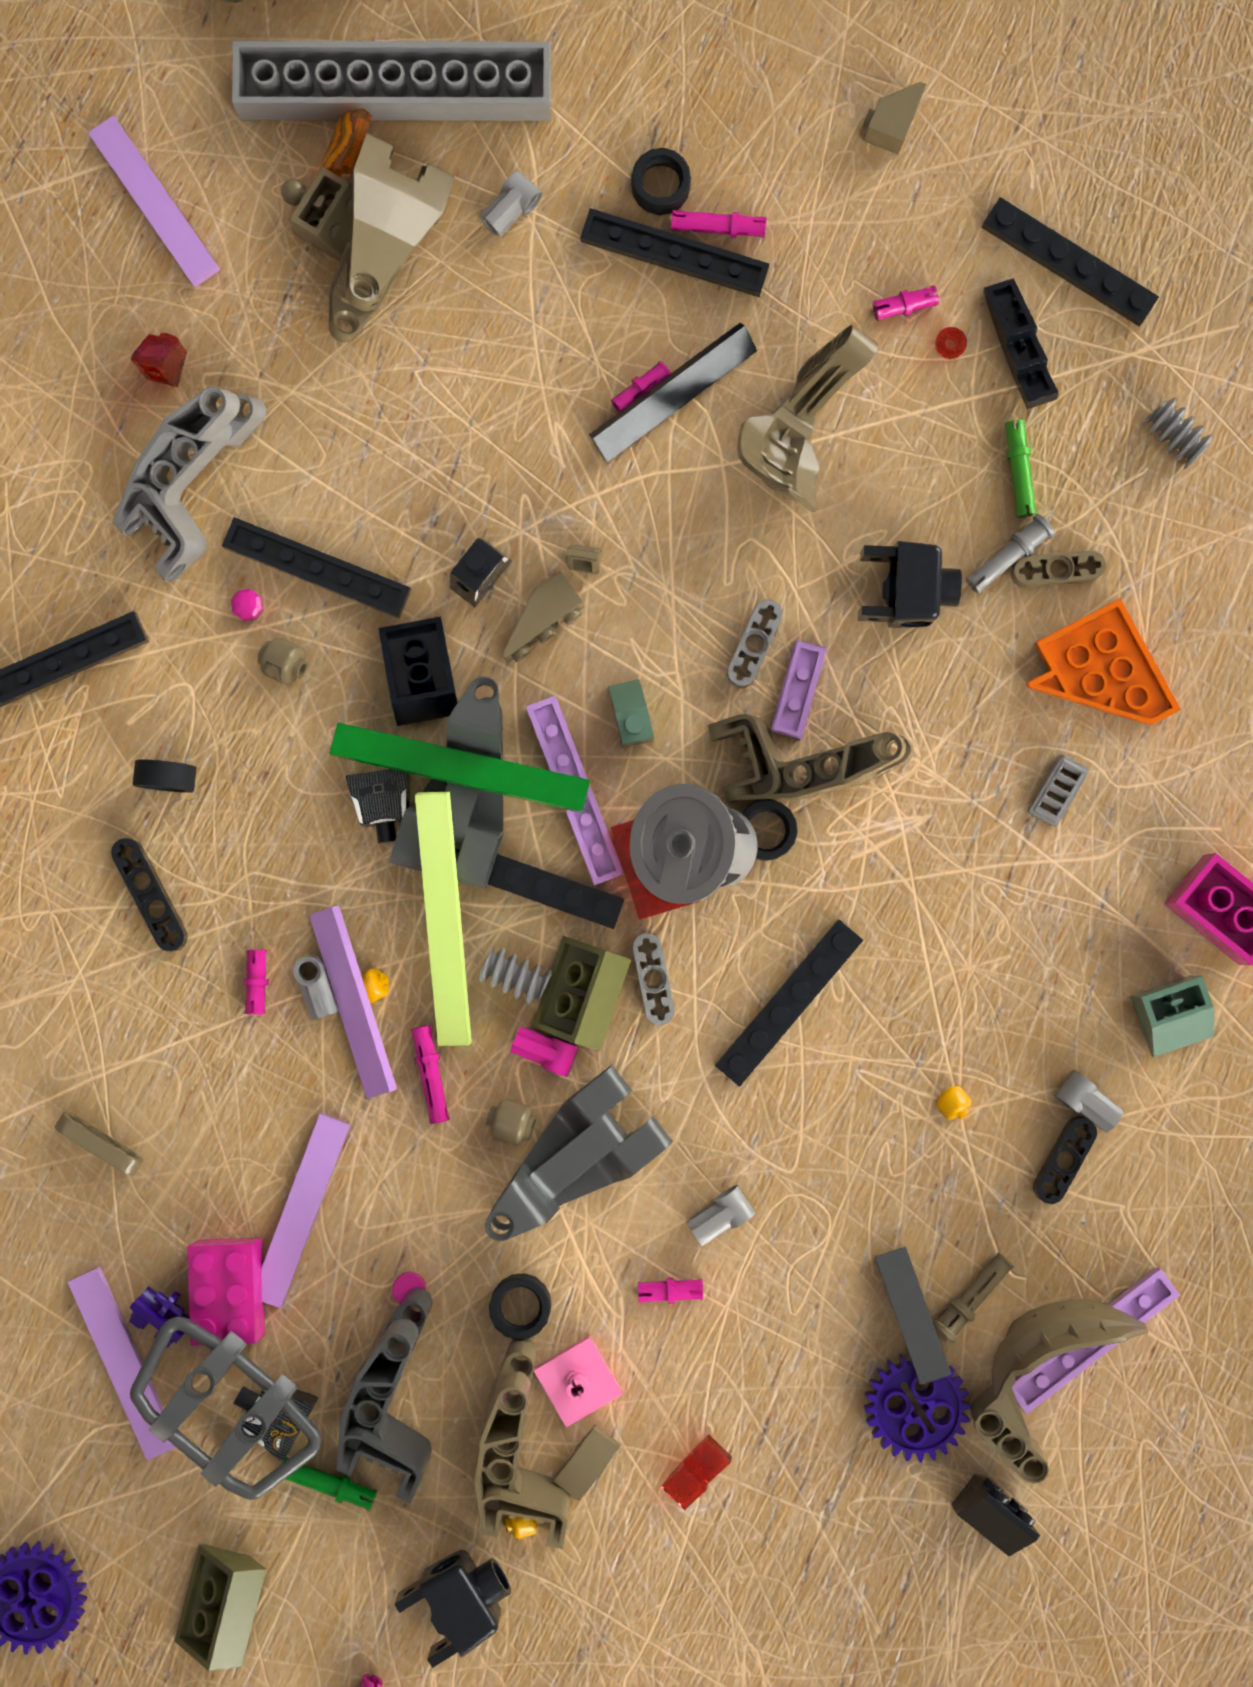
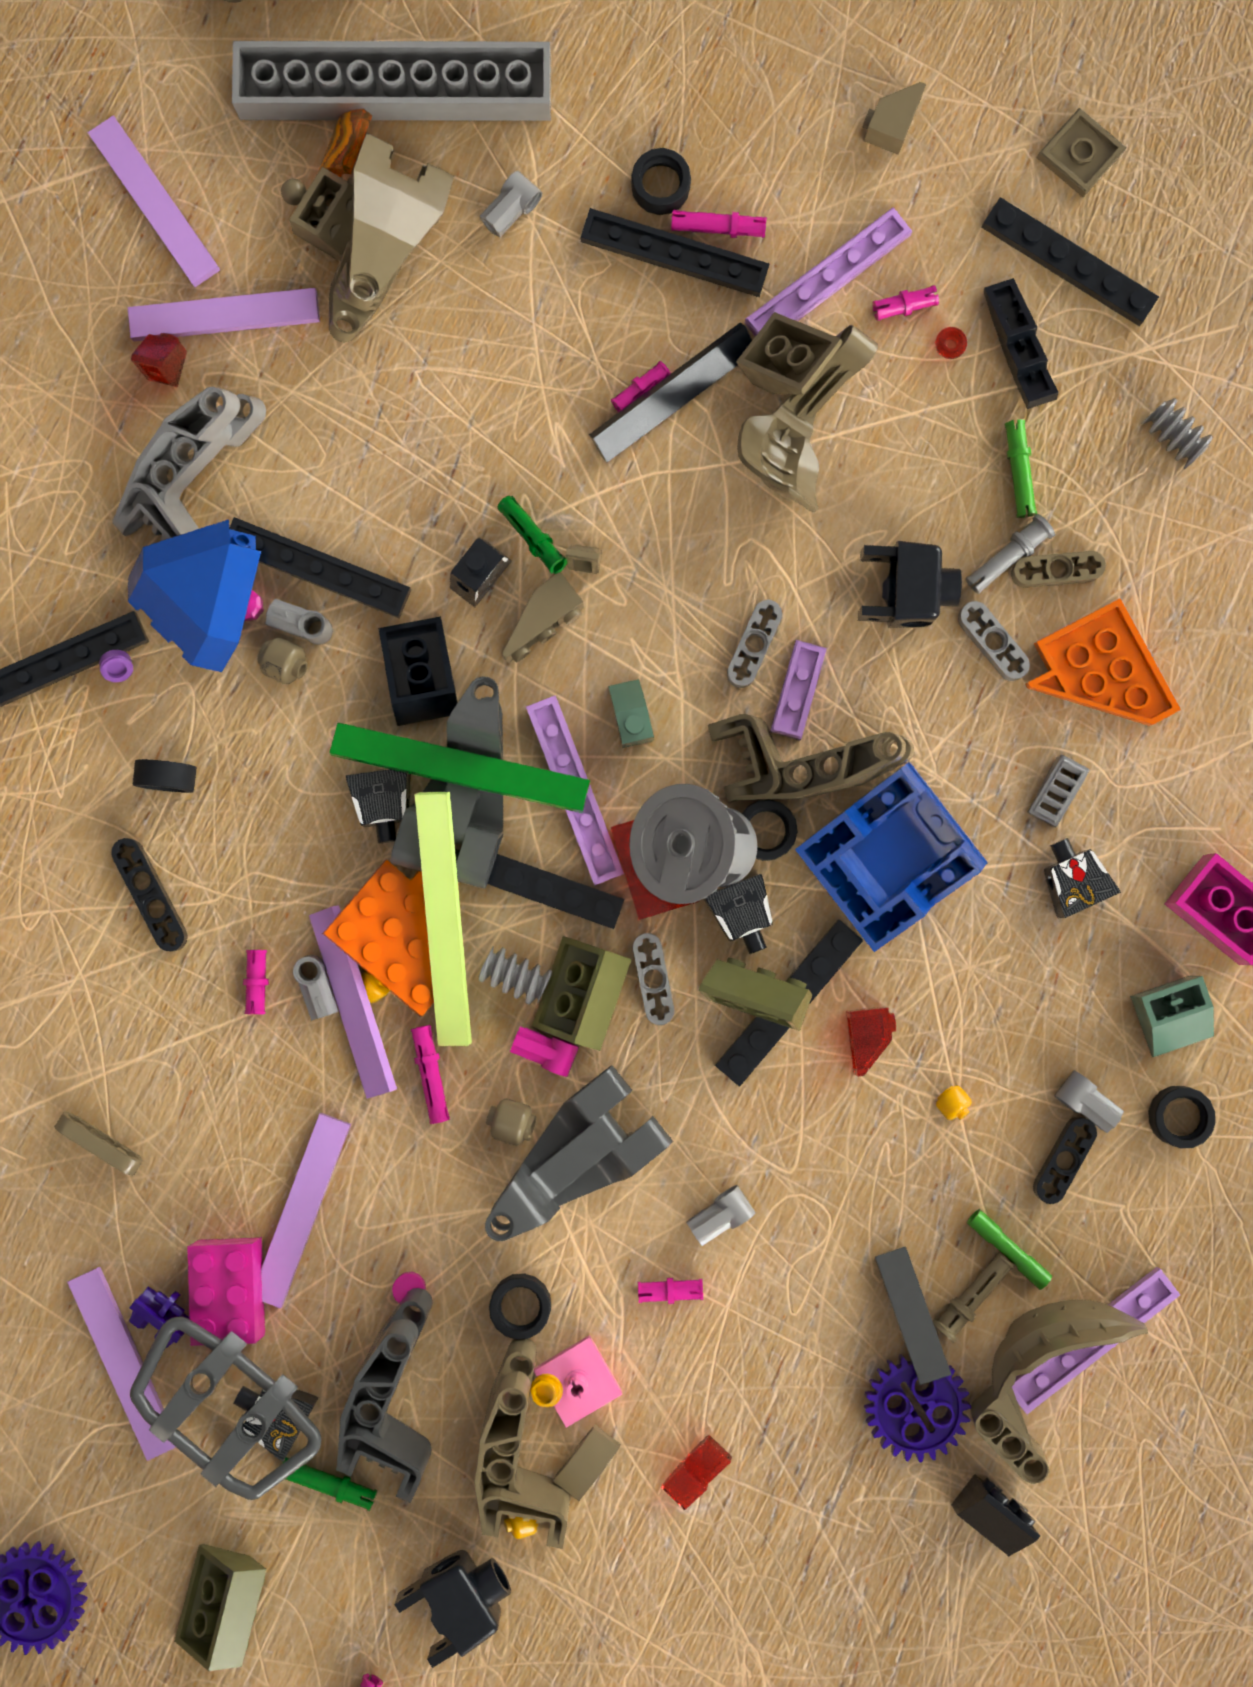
(116, 665): none -> medium lavender tile
(197, 590): none -> blue panel
(225, 314): none -> lavender tile
(297, 621): none -> light grey piece
(388, 935): none -> orange wing
(539, 543): none -> green pin
(546, 1390): none -> yellow plate
(742, 911): none -> torso
(757, 993): none -> olive slope
(787, 355): none -> dark tan slope
(834, 271): none -> lavender tile
(869, 1036): none -> clear red slope
(891, 856): none -> blue slope
(1007, 641): none -> light grey beam
(1025, 1263): none -> bright green piece
(1077, 880): none -> torso
(1081, 152): none -> dark tan tile
(1204, 1128): none -> black tyre

